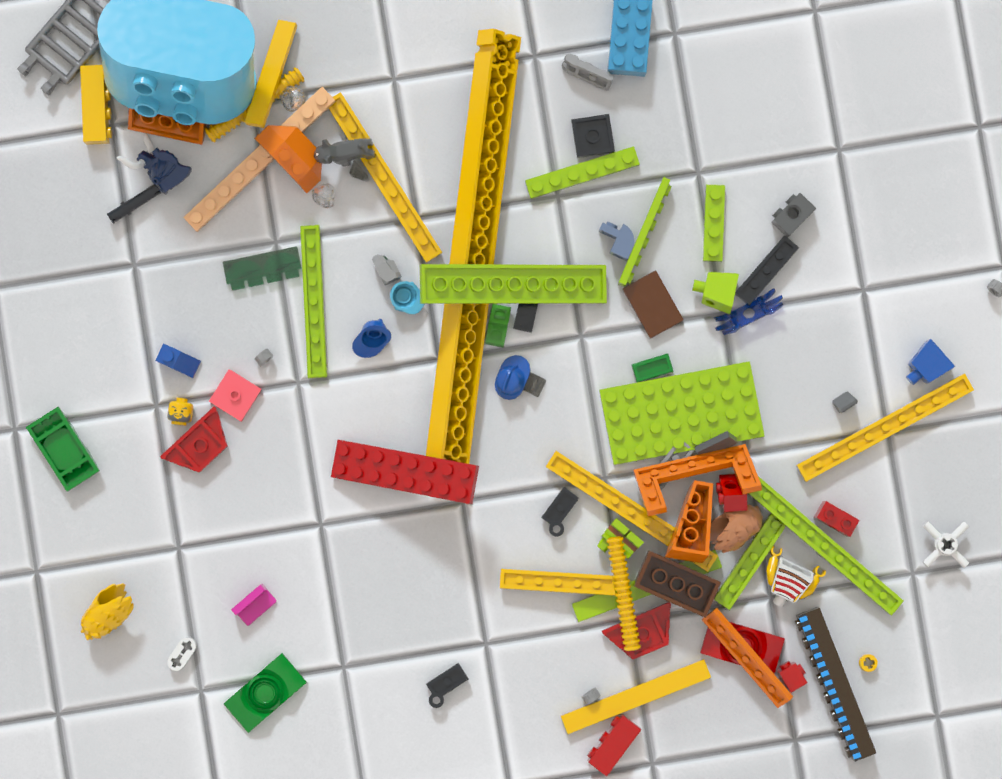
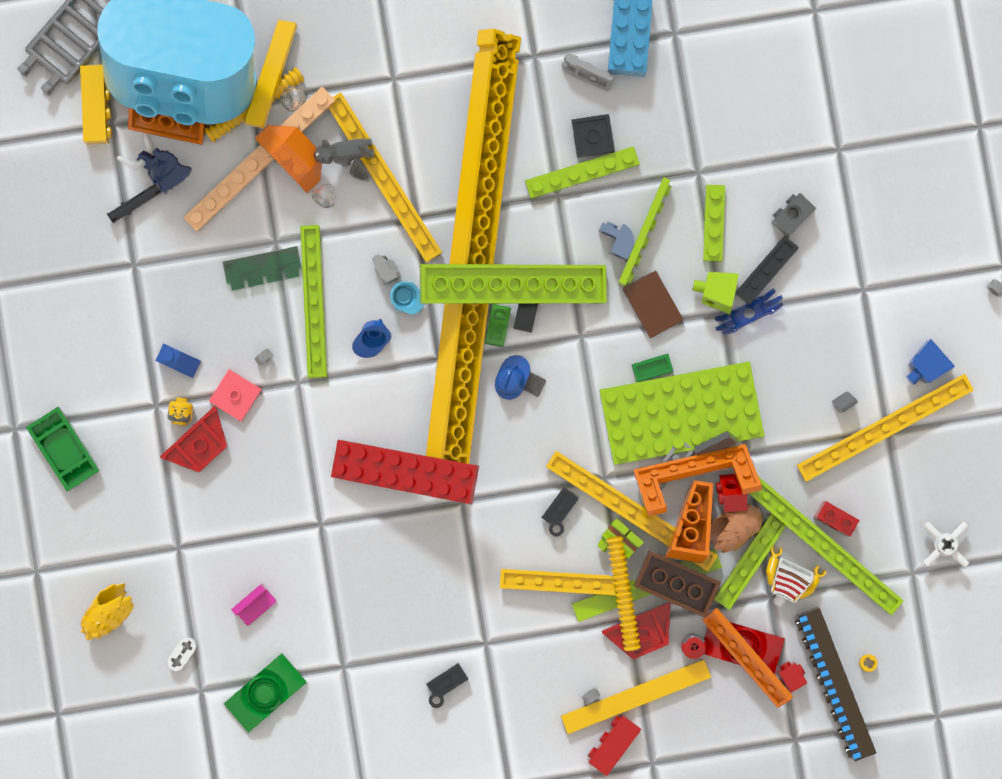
(686, 645): none -> red head

